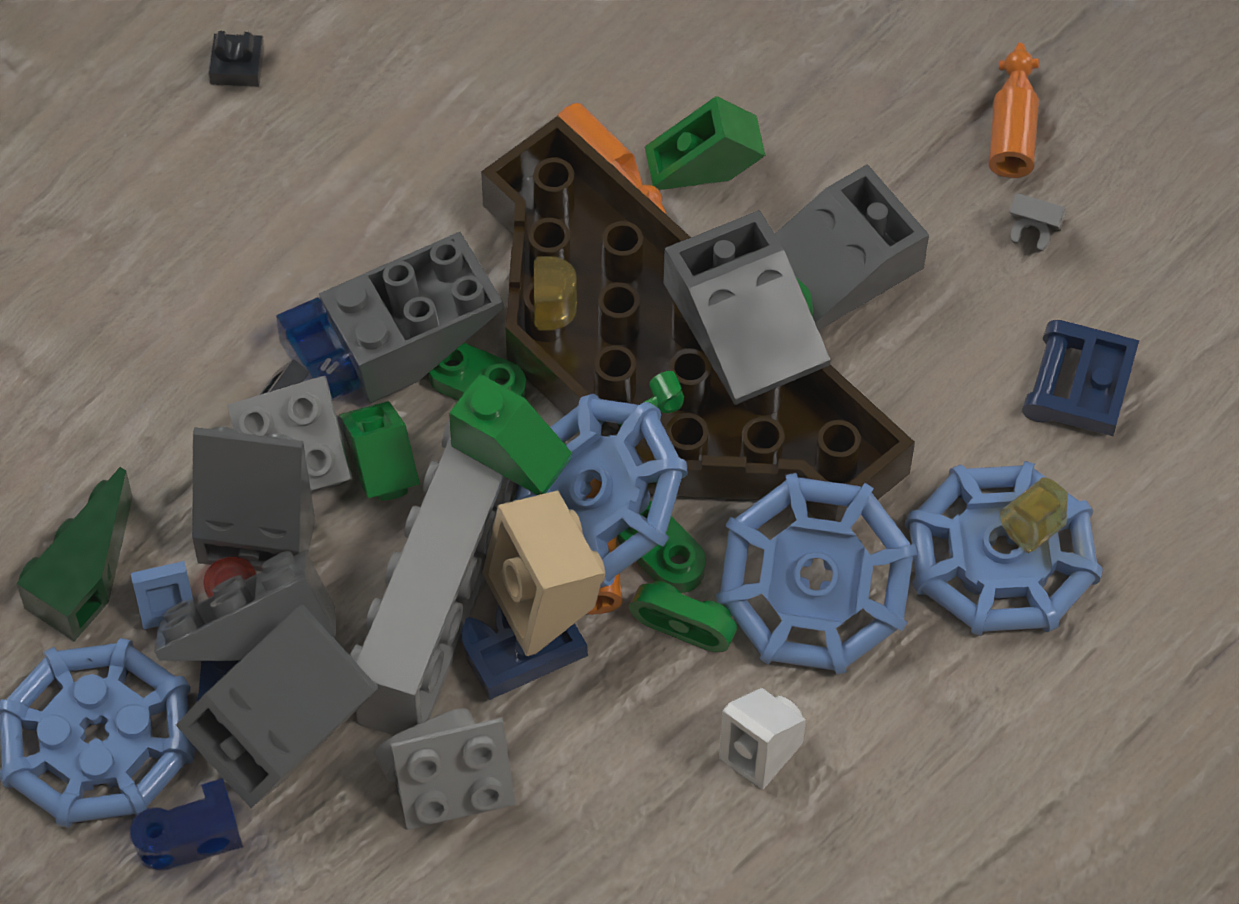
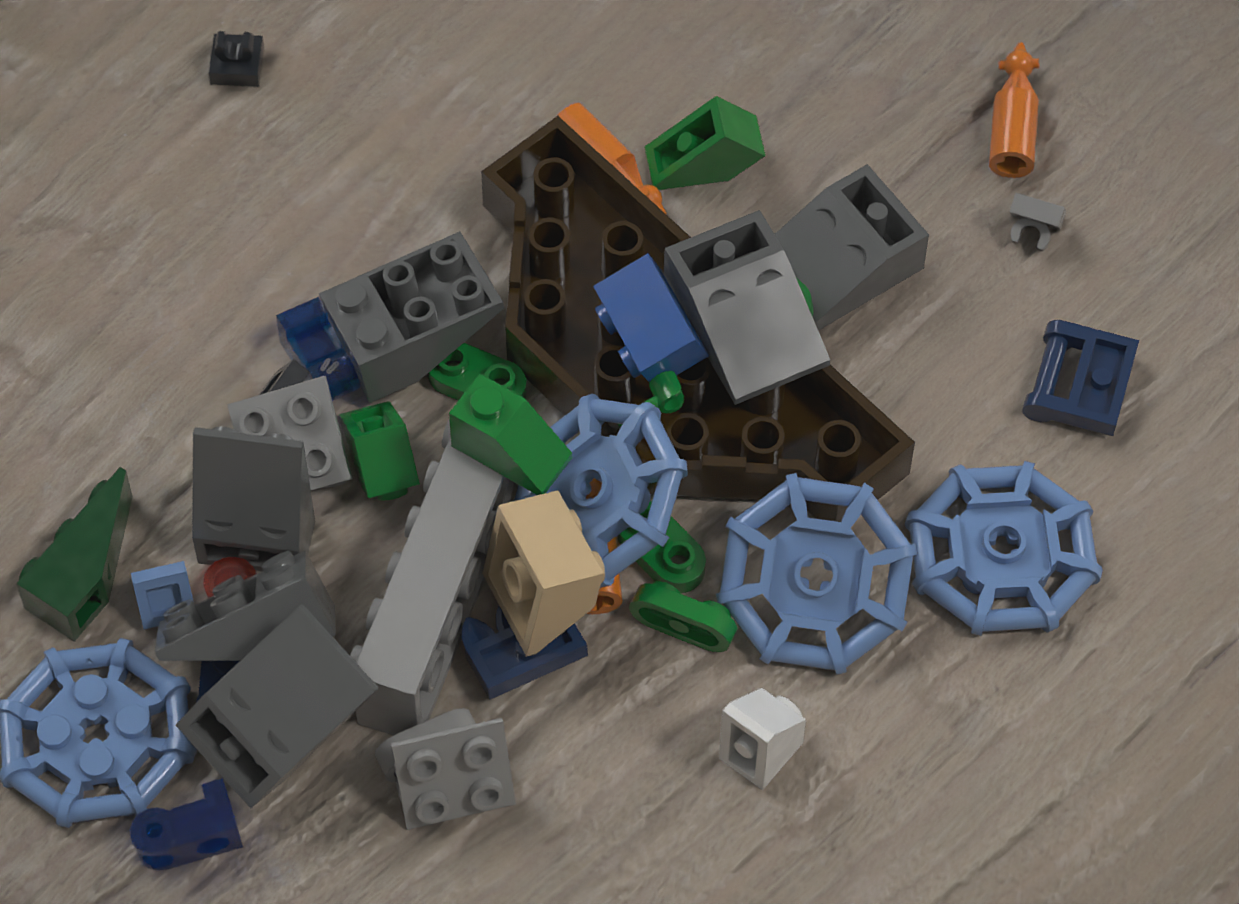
(554, 293): clear yellow brick -> none
(649, 320): none -> blue brick
(1036, 514): clear yellow brick -> none

